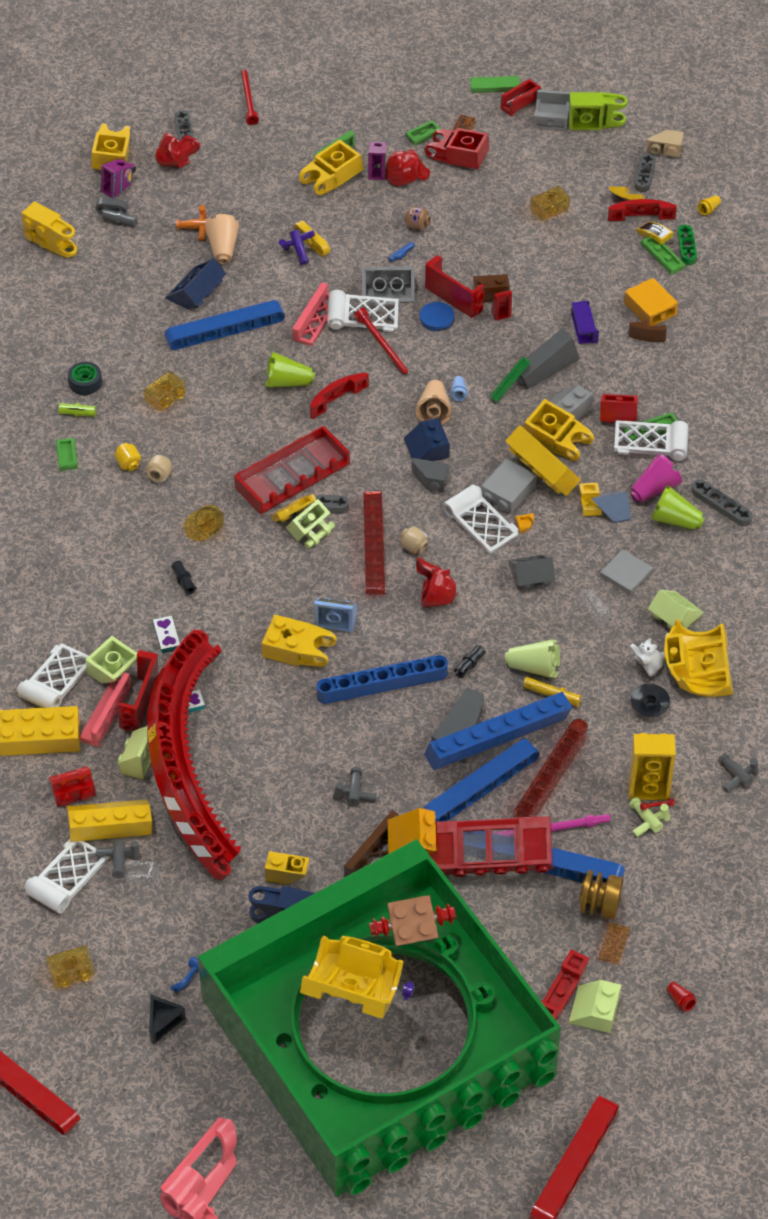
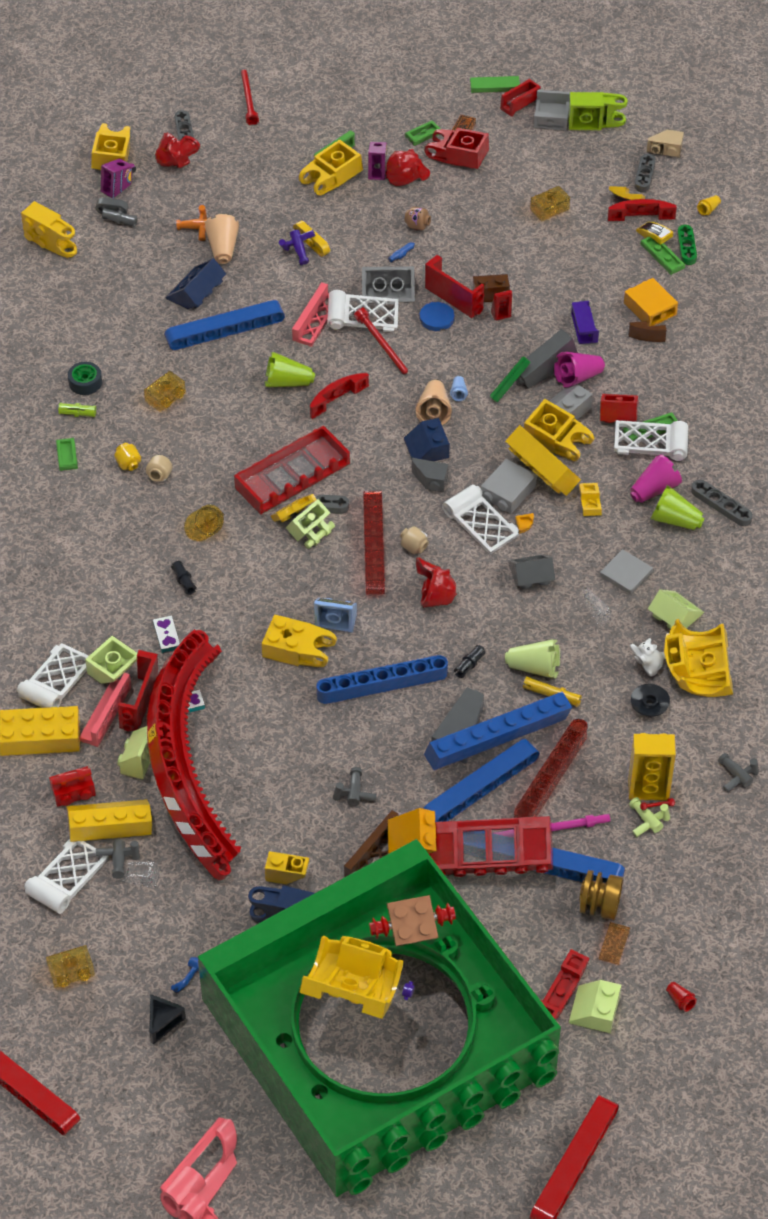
(577, 367): none -> dark pink cone
(614, 505): sand blue slope -> none

